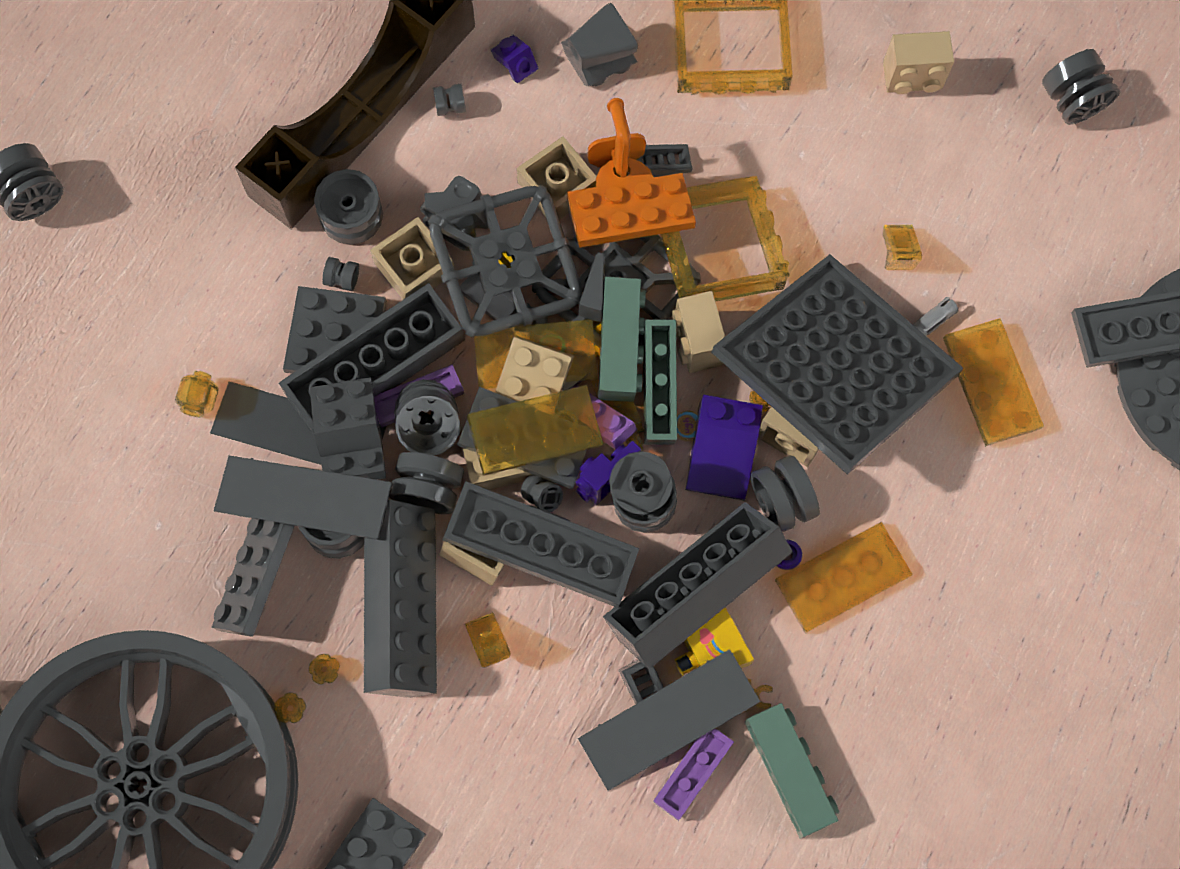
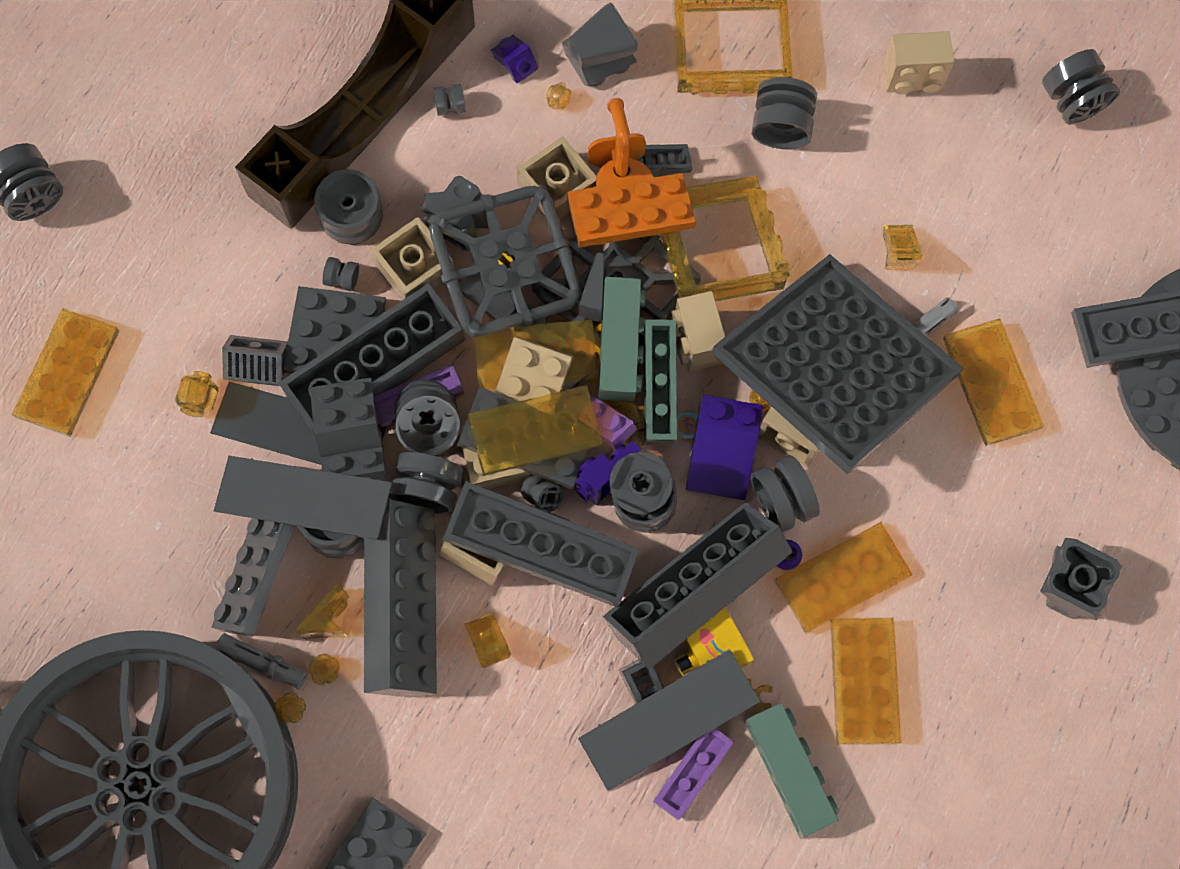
(66, 372): none -> clear yellow plate
(253, 360): none -> flat silver panel
(272, 666): none -> light grey pin
(318, 622): none -> clear yellow slope
(558, 96): none -> clear yellow plate
(784, 113): none -> dark grey wheel
(865, 681): none -> clear yellow plate
(1079, 580): none -> dark grey piece

